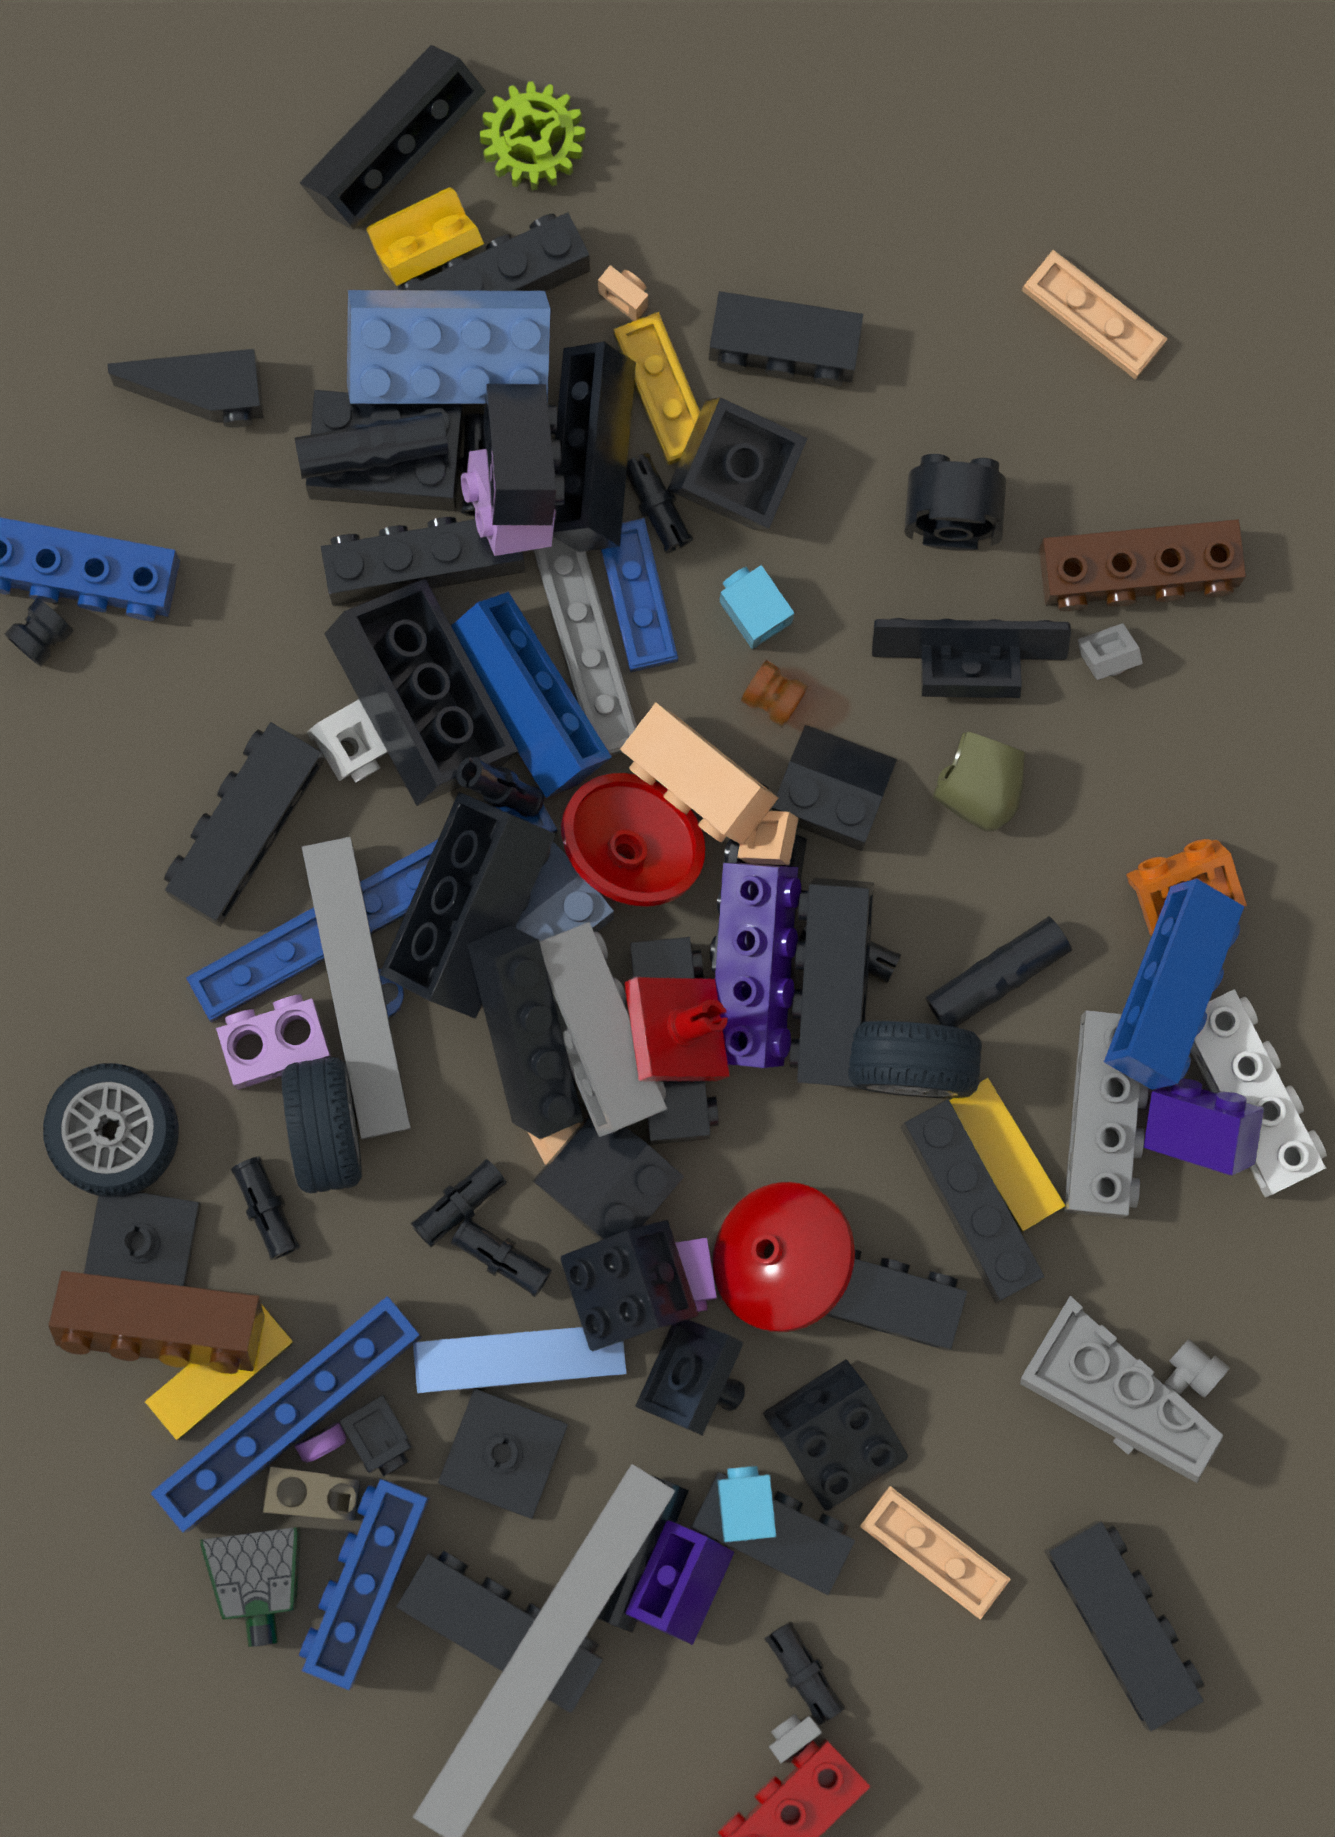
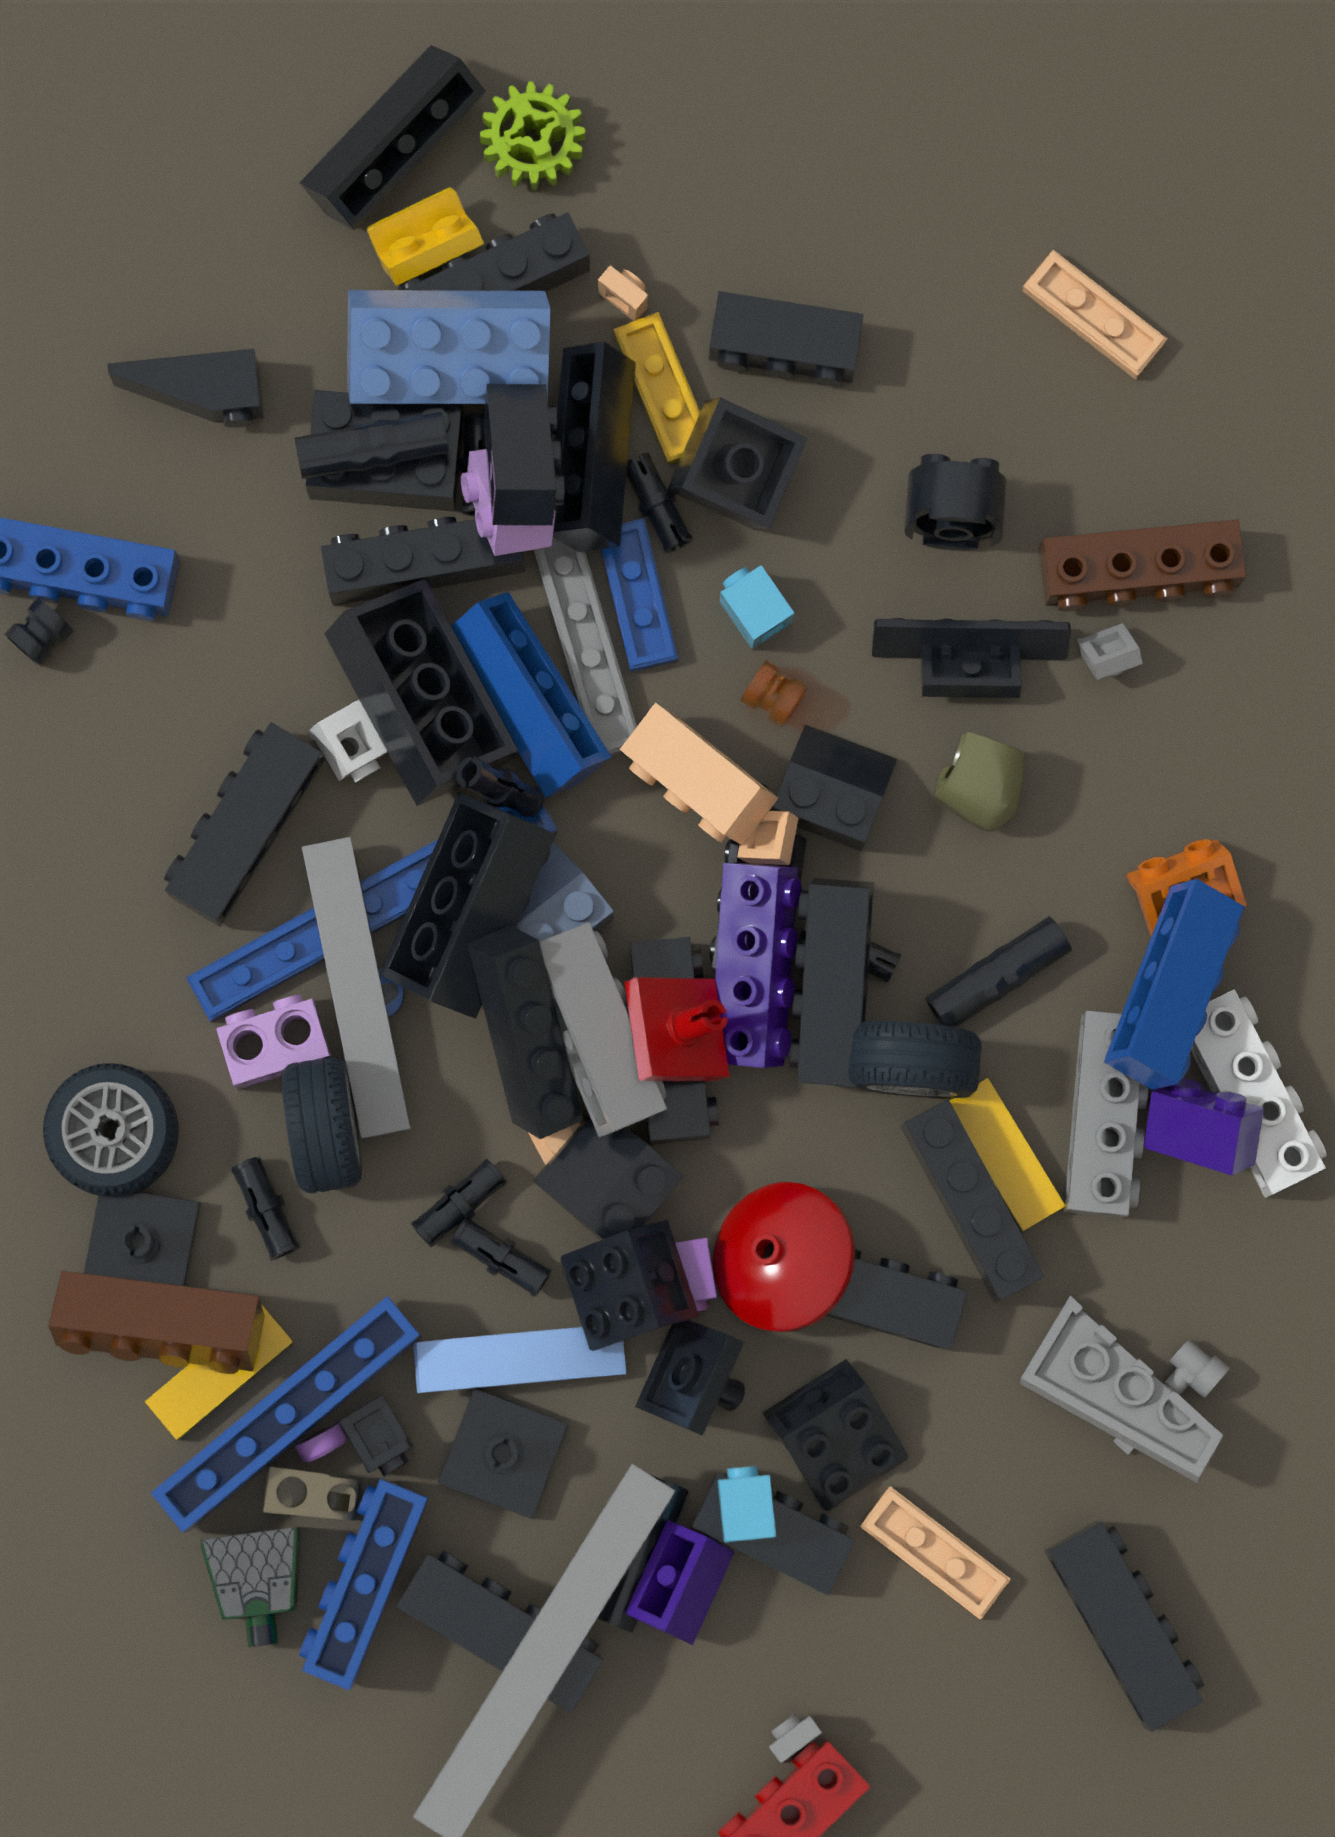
(632, 819): red dish -> none
(804, 1673): black pin -> none

